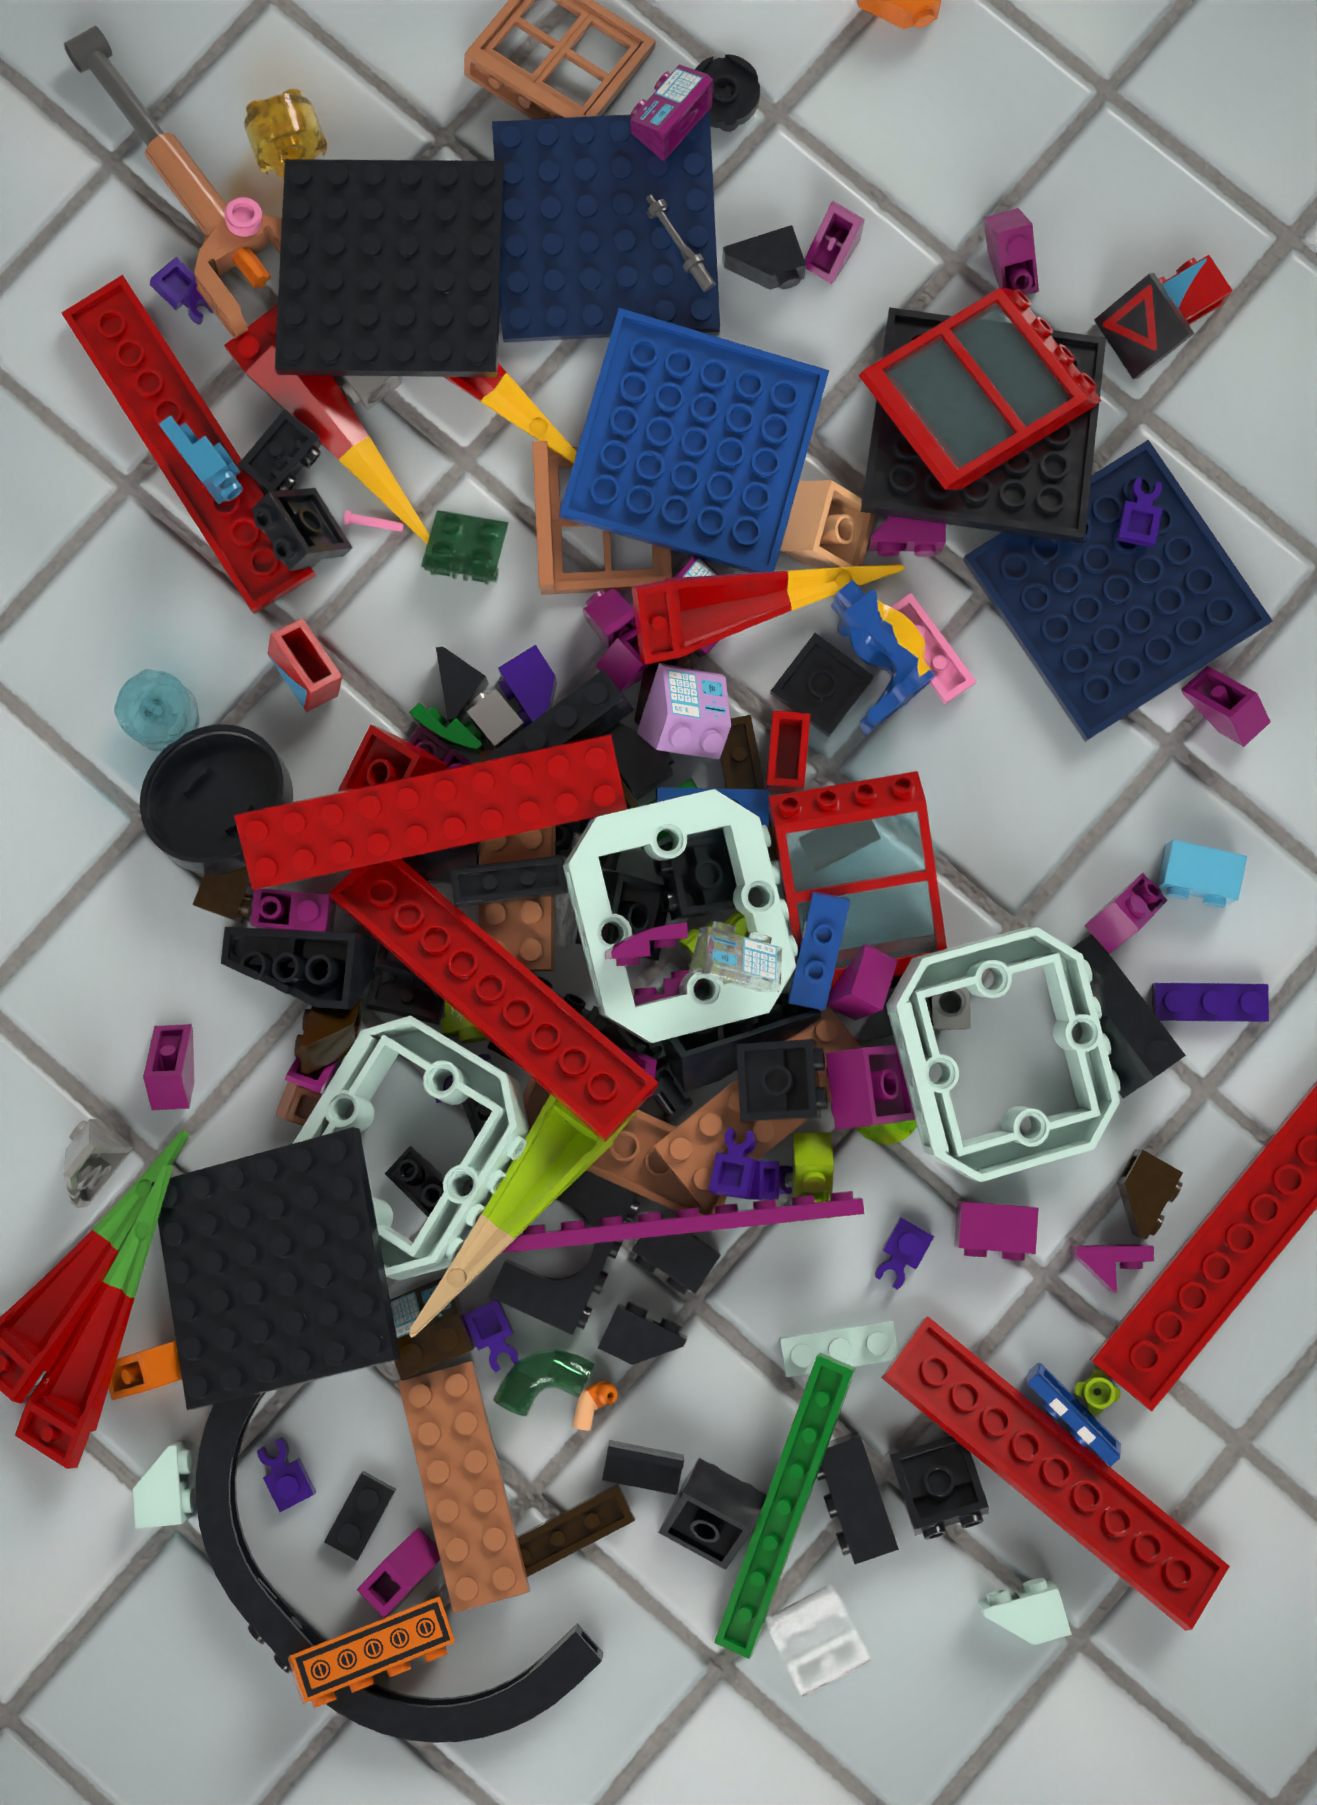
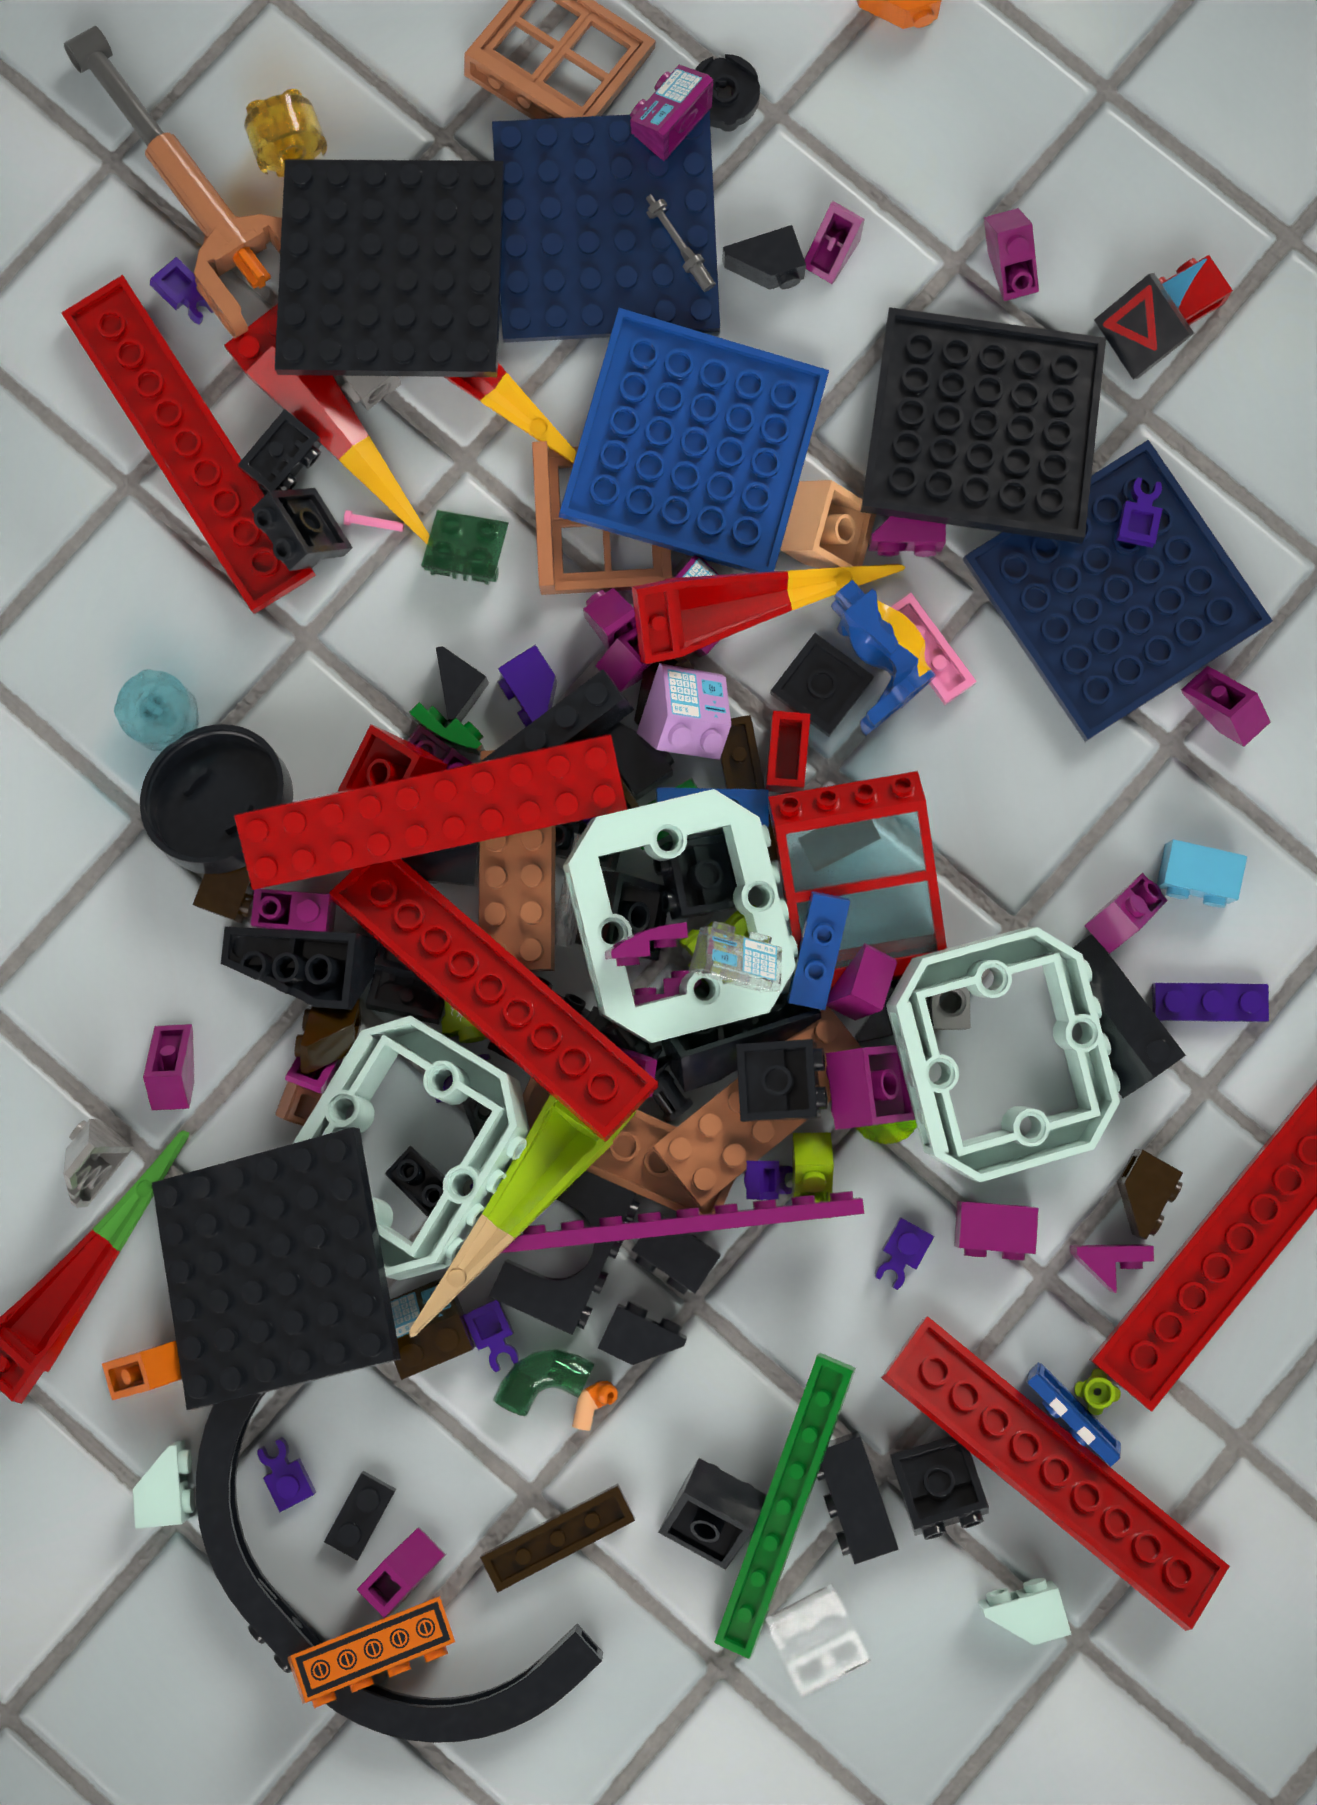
(73, 1392): red plate -> none
(208, 462): dark azure plate -> none
(243, 216): bright pink tile -> none
(304, 665): red brick -> none
(463, 1487): nougat plate -> none
(494, 718): light grey brick -> none
(508, 881): black tile -> none
(643, 1467): black panel -> none
(734, 1171): dark purple plate -> none
(851, 1345): light aqua plate -> none
(980, 387): window -> none

